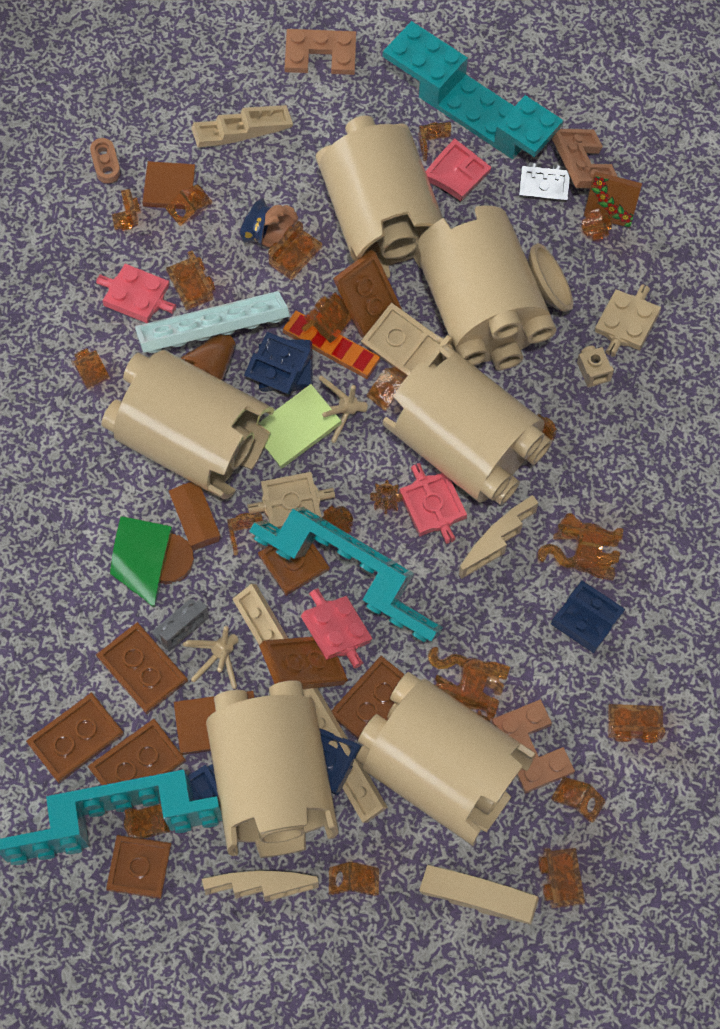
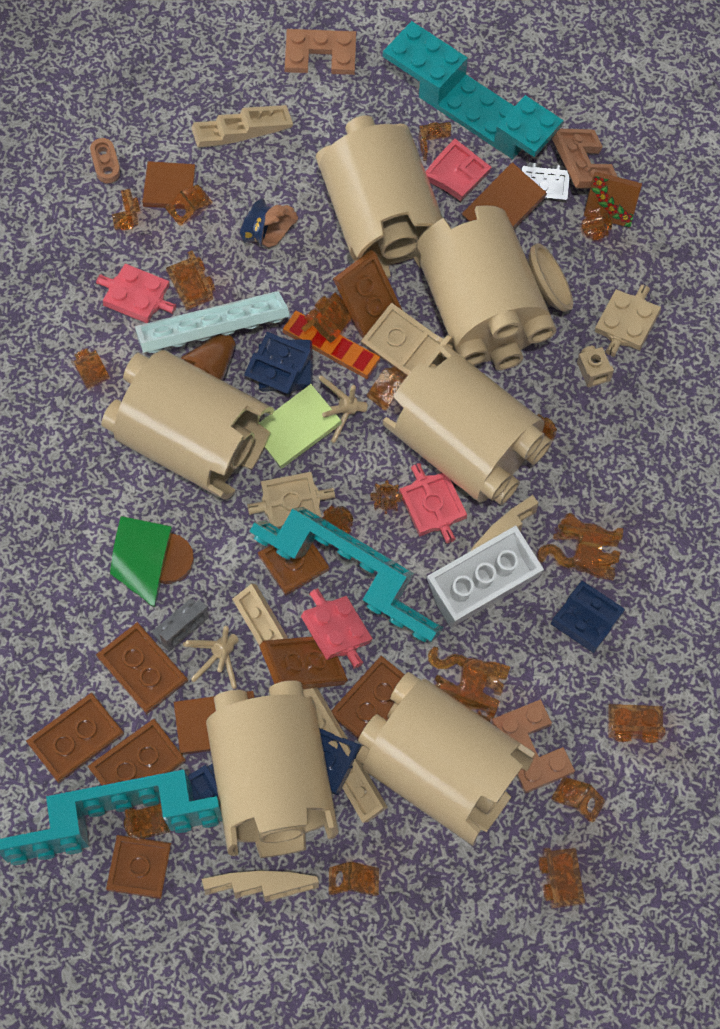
(195, 515): dark orange piece -> none
(241, 522): clear orange bracket -> none
(293, 251): clear orange bracket -> none
(479, 894): tan slope -> none
(484, 576): none -> white slope
(511, 192): none -> dark orange tile

